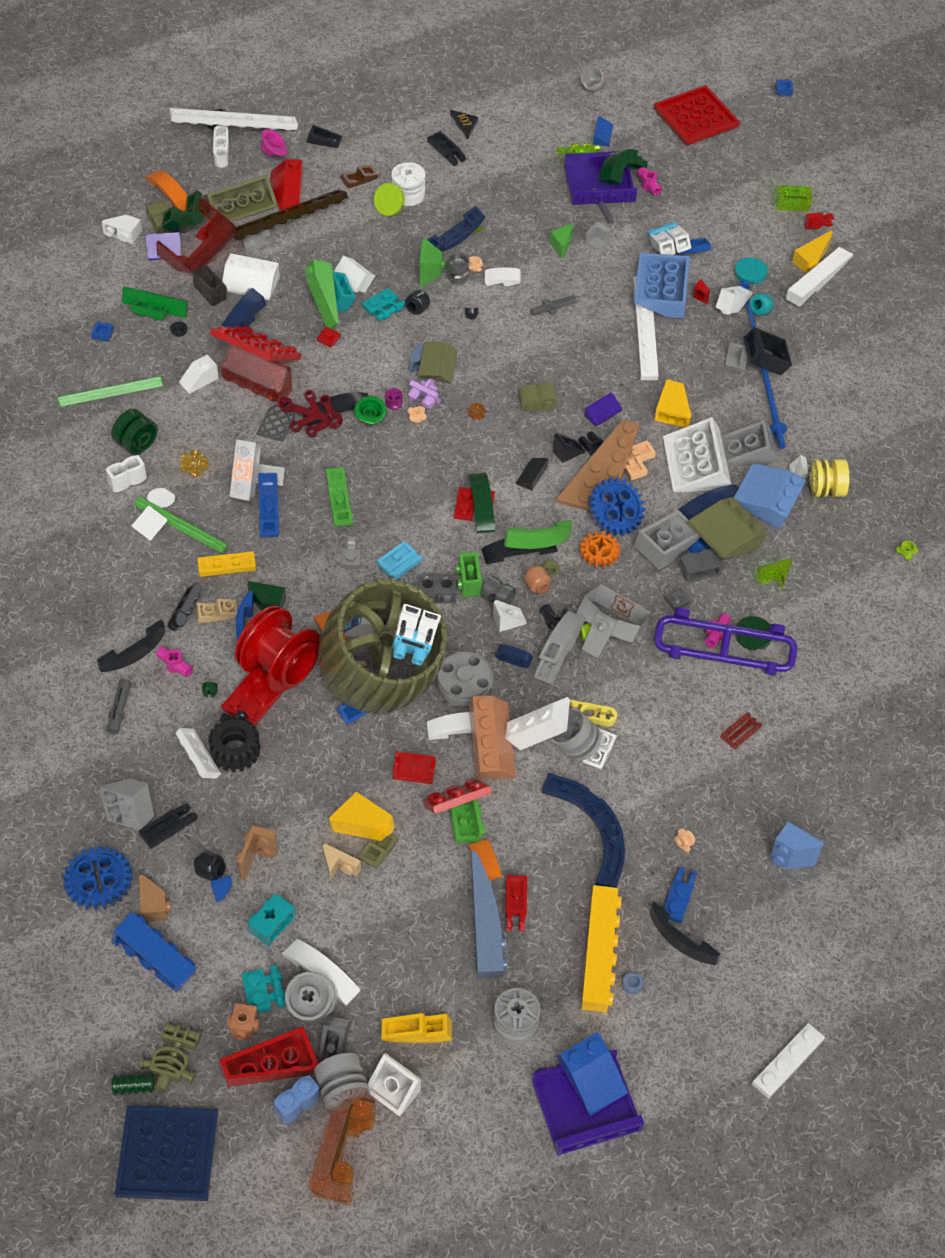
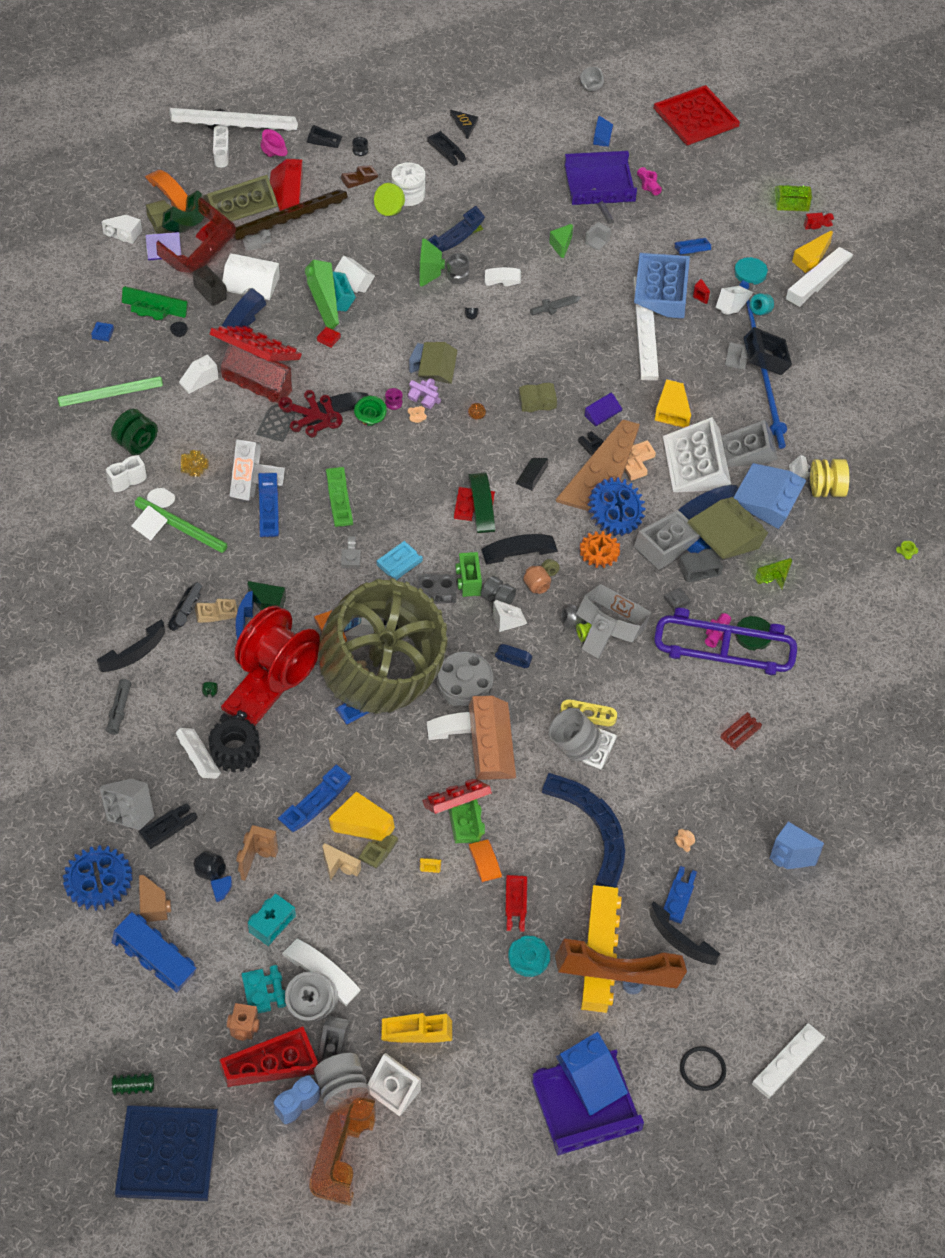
(163, 1065): olive piece -> none
(174, 661): dark pink axle -> none
(226, 564): yellow plate -> none
(315, 802): none -> blue slope
(360, 146): none -> black wheel
(381, 301): teal plate -> none
(414, 641): hips -> none
(414, 767): red hinge -> none
(417, 302): black head -> none
(430, 865): none -> yellow slope
(475, 263): light nougat plate -> none
(487, 926): sand blue slope -> none
(514, 1027): light grey wheel -> none
(532, 961): none -> teal tile
(538, 538): bright green slope -> none
(538, 724): white slope -> none
(550, 617): black pin -> none
(558, 644): light grey slope -> none
(566, 447): black slope -> none
(576, 148): clear neon green wing -> none
(615, 163): dark green arch -> none
(658, 970): none -> dark orange arch
(668, 237): white hips -> none
(695, 1086): none -> black tyre
(784, 87): blue plate -> none

